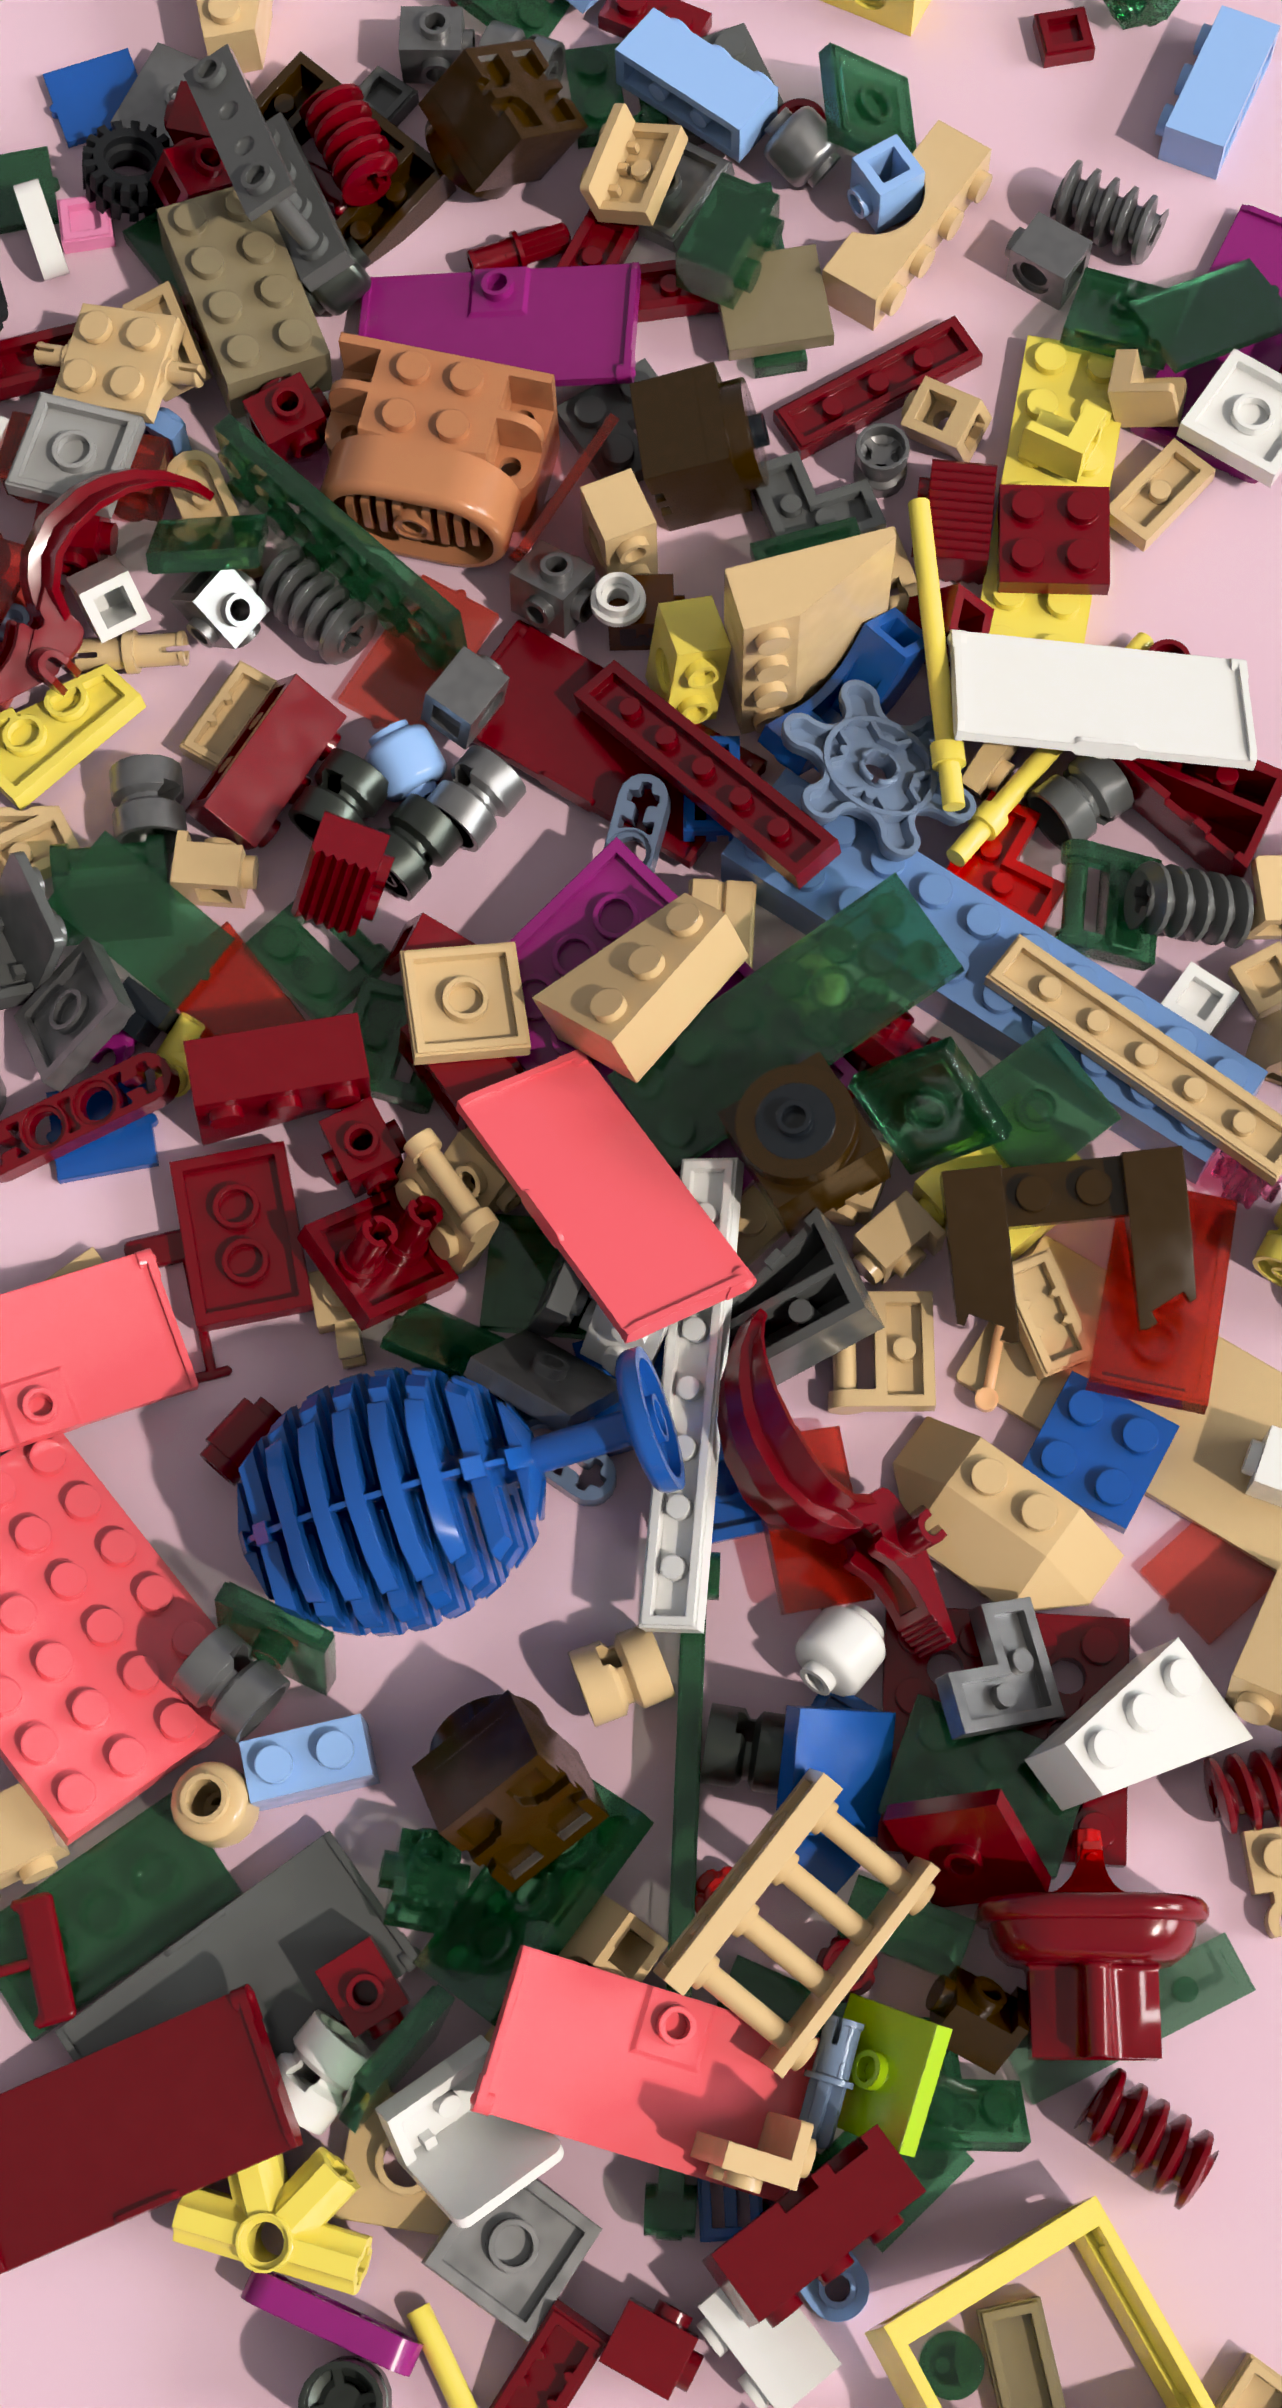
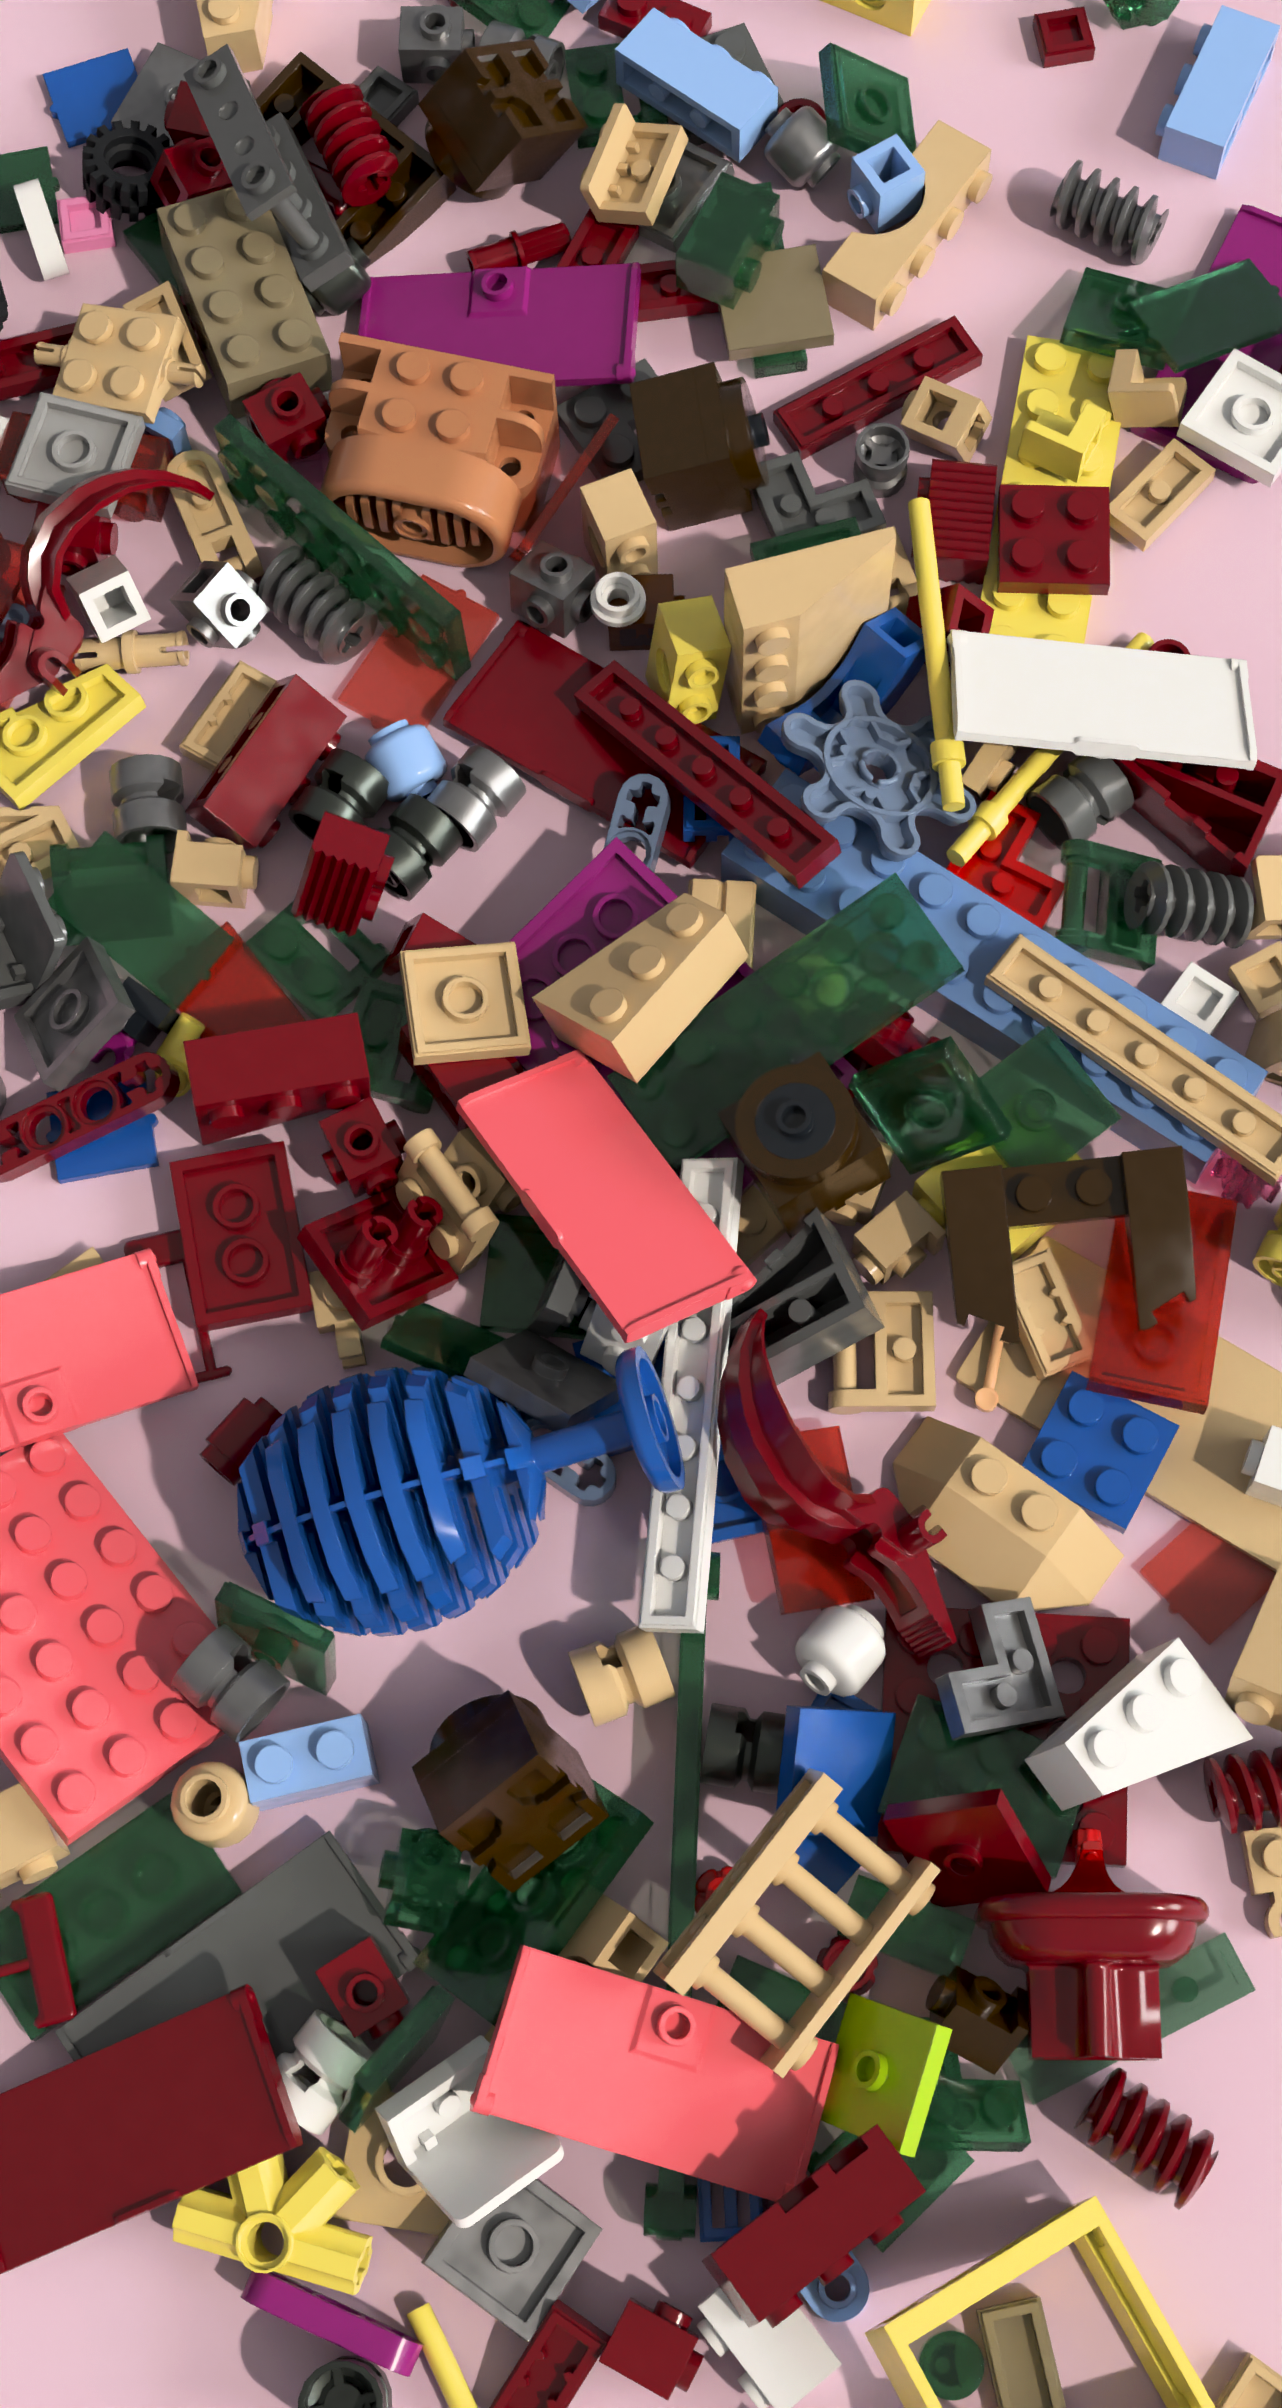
(207, 544): clear green tile -> none
(465, 697): flat silver brick -> none
(781, 2158): tan bracket -> none
(830, 2077): sand blue axle -> none
(1047, 260): flat silver brick -> none

